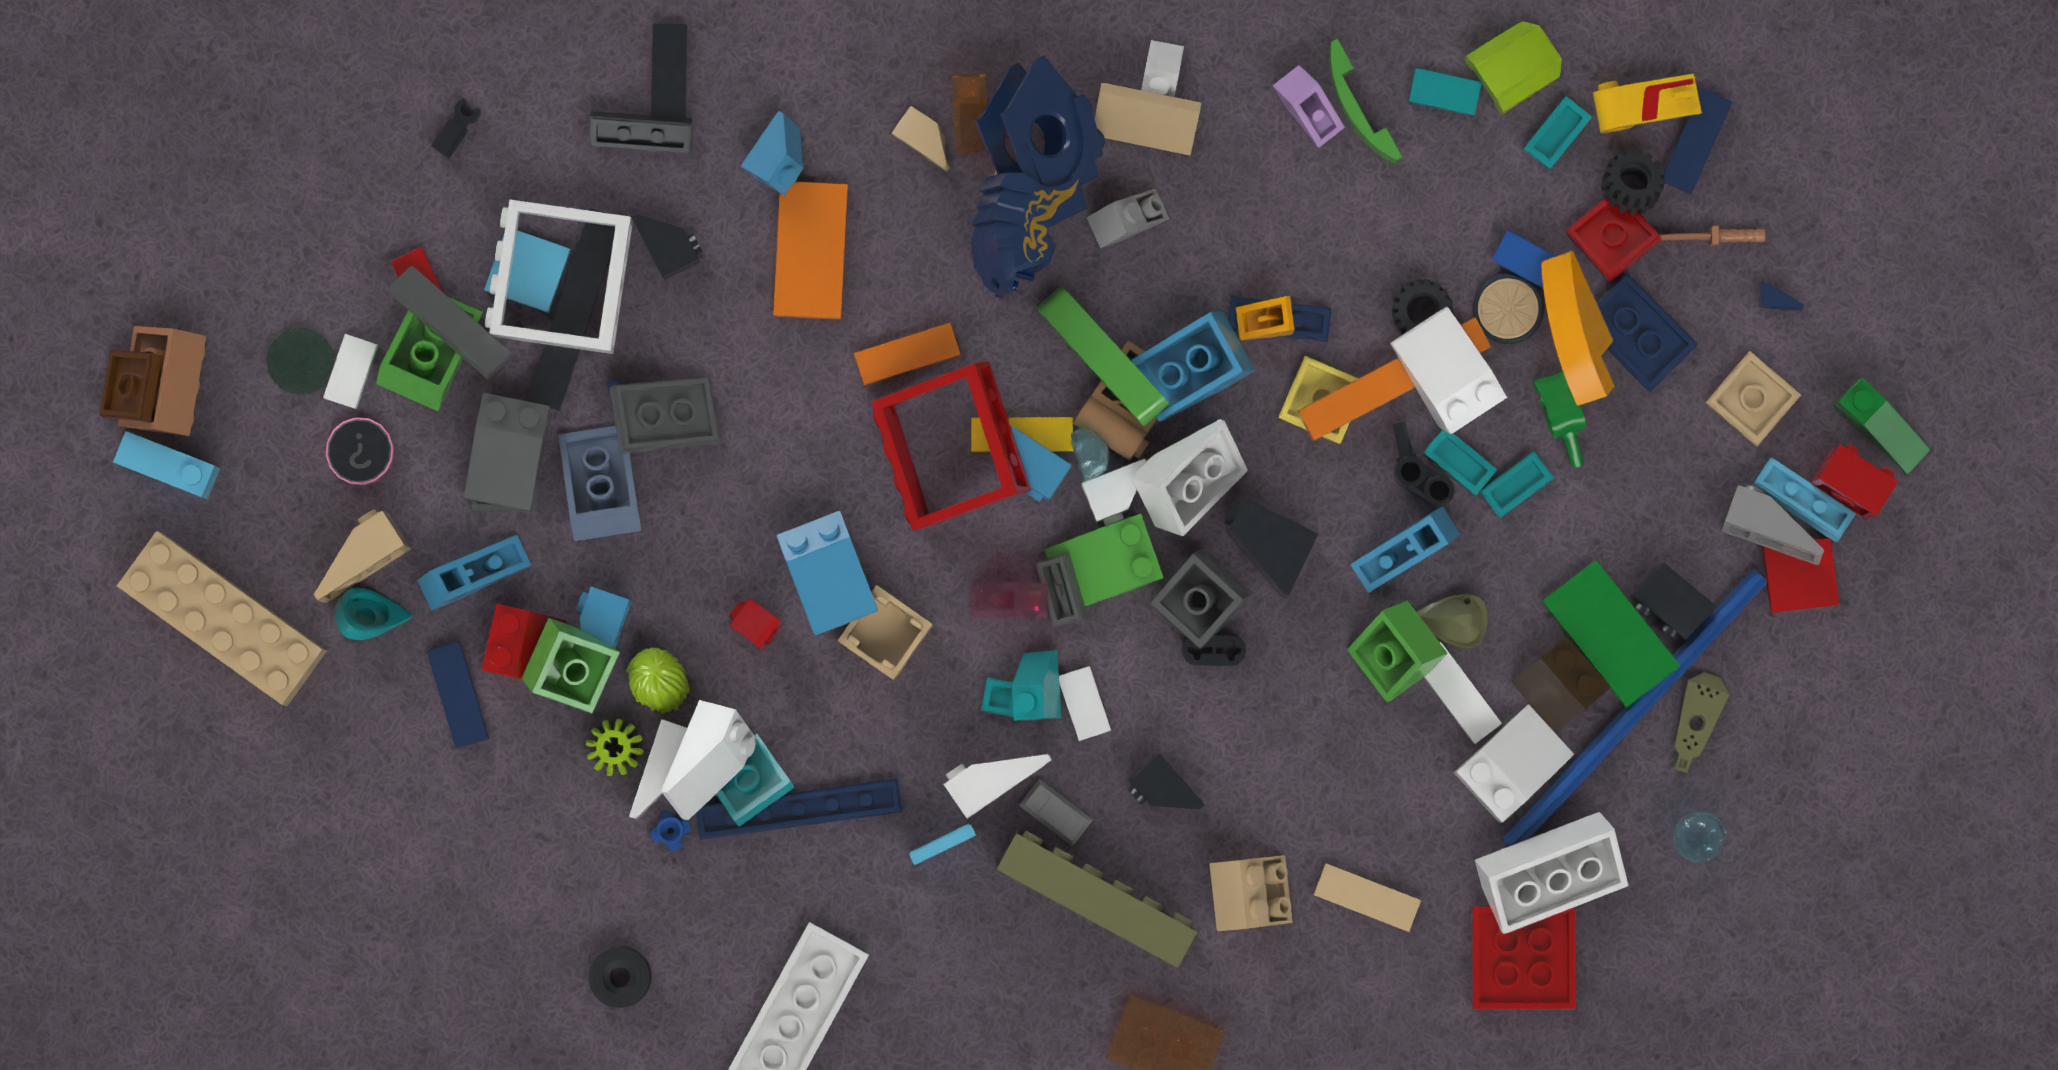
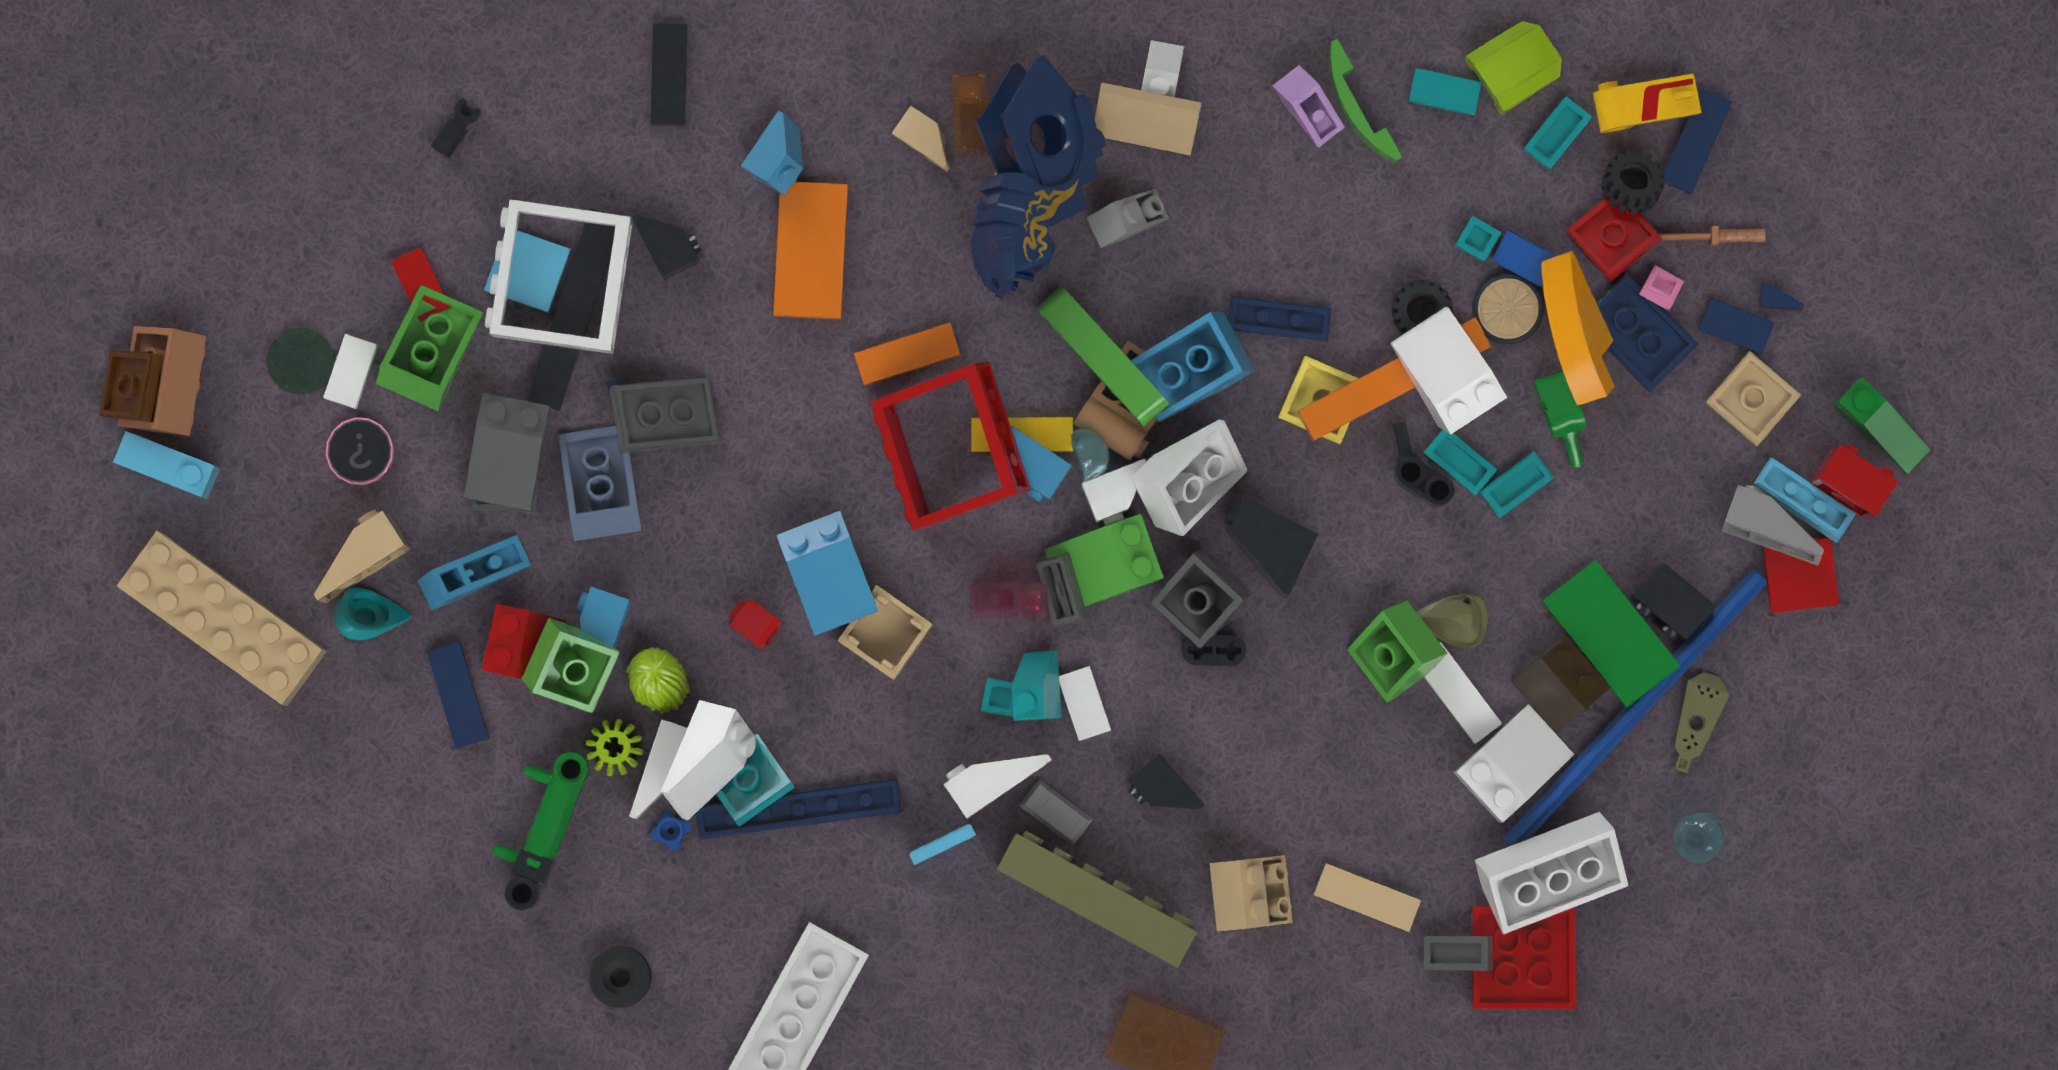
(449, 322): dark grey tile -> none
(547, 830): none -> green piece
(640, 132): black tile -> none
(1265, 319): light orange slope -> none
(1405, 549): dark azure slope -> none
(1458, 953): none -> dark grey tile
(1477, 239): none -> teal plate
(1661, 287): none -> bright pink tile
(1736, 326): none -> dark blue tile

